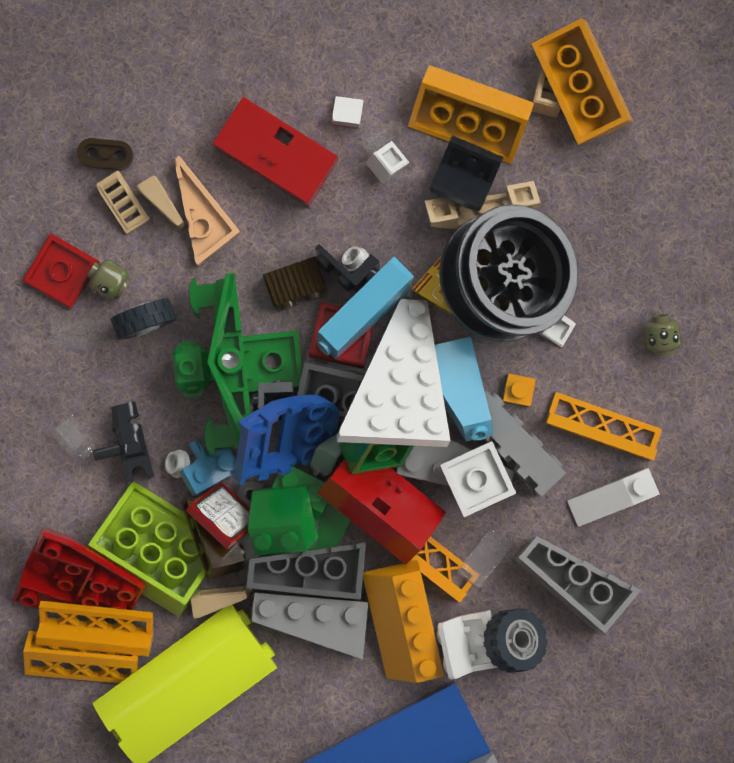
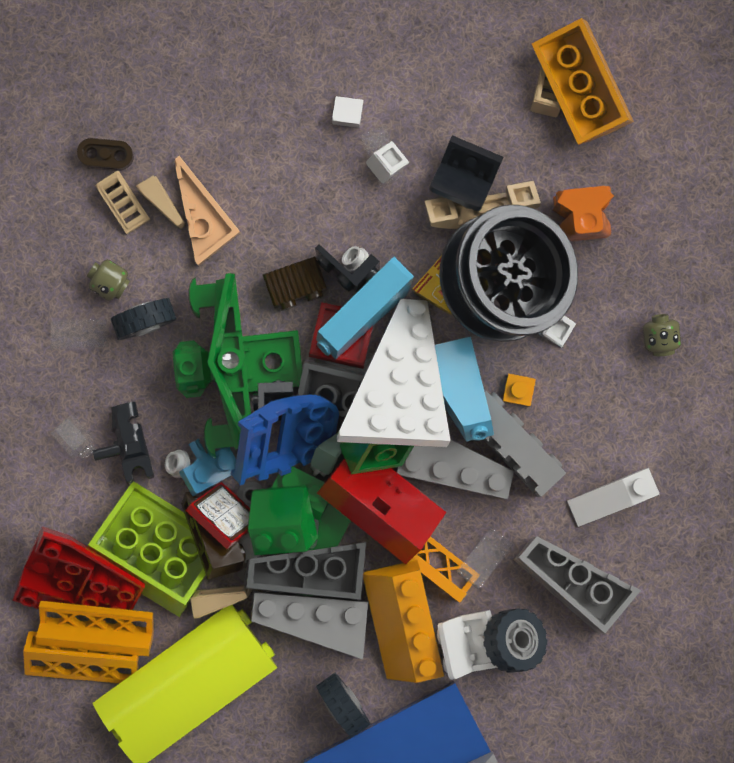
(60, 271): red tile -> none
(275, 152): red brick -> none
(343, 705): none -> black wheel
(471, 112): light orange slope -> none
(477, 479): white plate -> none
(584, 212): none -> orange piece
(601, 436): light orange fence -> none

